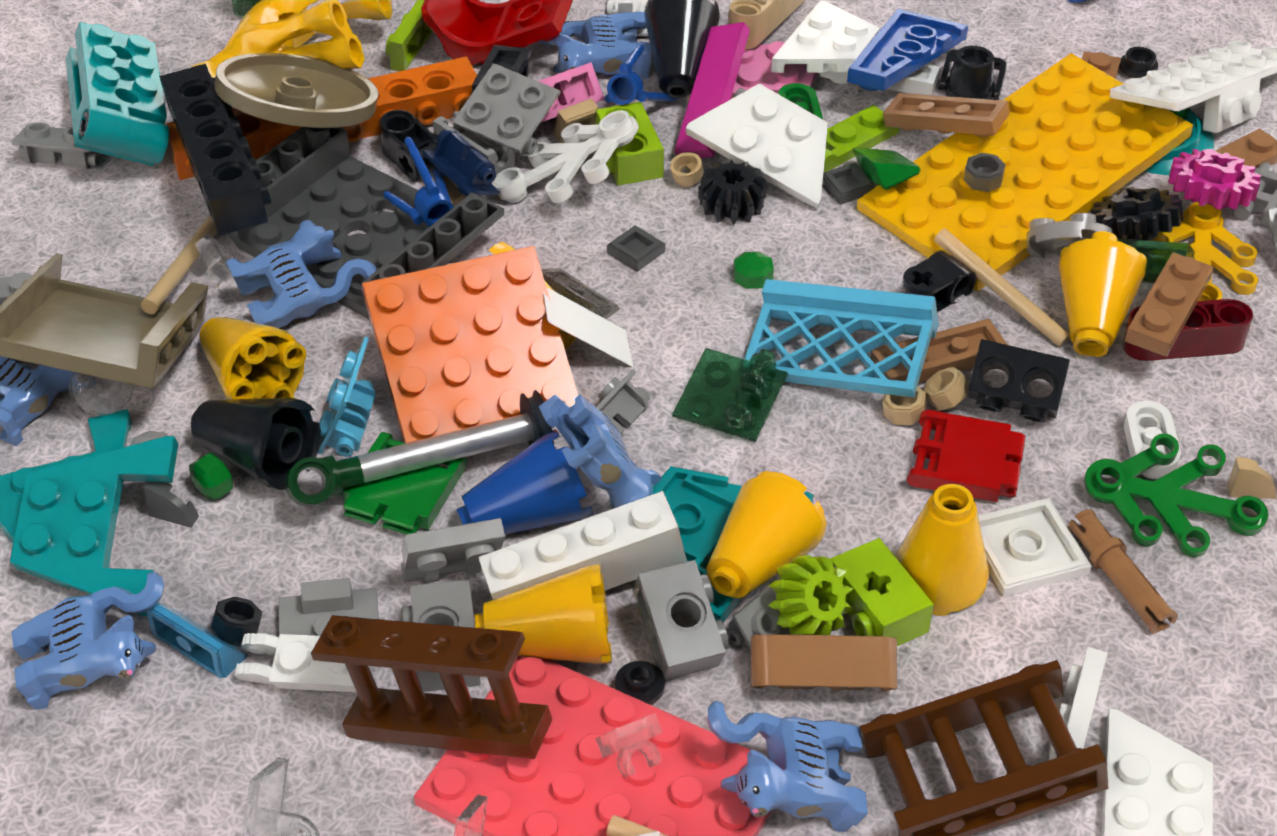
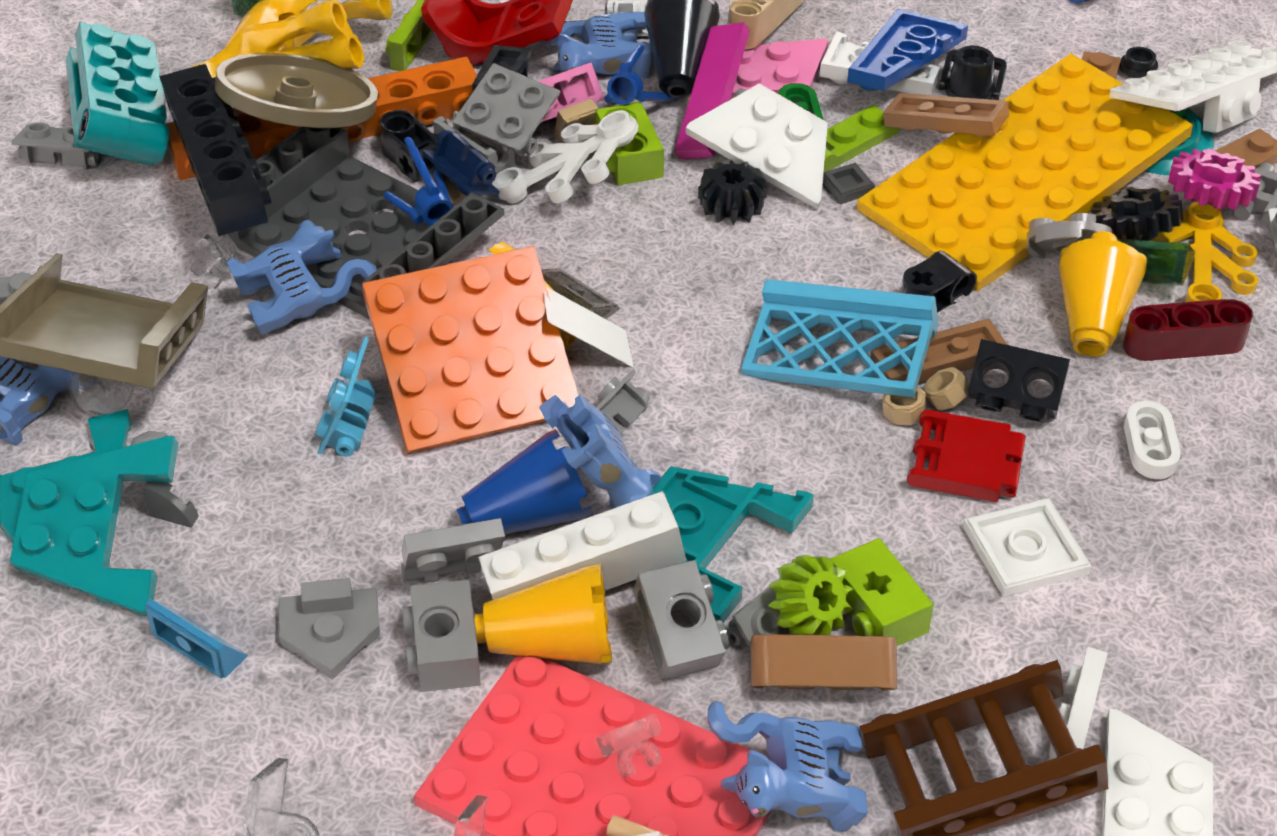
(80, 644): medium blue animal -> none
(176, 270): tan bar -> none
(211, 476): green tile -> none
(235, 618): black tile -> none
(252, 358): yellow cone -> none
(258, 435): black cone -> none
(292, 664): white hinge -> none
(404, 499): green plate -> none
(418, 454): flat silver piece -> none
(431, 719): reddish brown fence -> none
(636, 248): dark grey tile -> none
(648, 691): black plate -> none
(693, 166): tan hinge -> none
(732, 393): clear green hinge -> none
(752, 269): green tile -> none
(764, 531): yellow cone -> none
(825, 41): white wing -> none
(885, 166): green slope -> none
(947, 550): yellow cone -> none
(984, 172): dark grey tile -> none
(1002, 288): tan bar -> none
(1110, 556): medium nougat pin -> none
(1168, 495): green plant -> none
(1169, 304): medium nougat plate -> none
(1250, 480): tan tile -> none

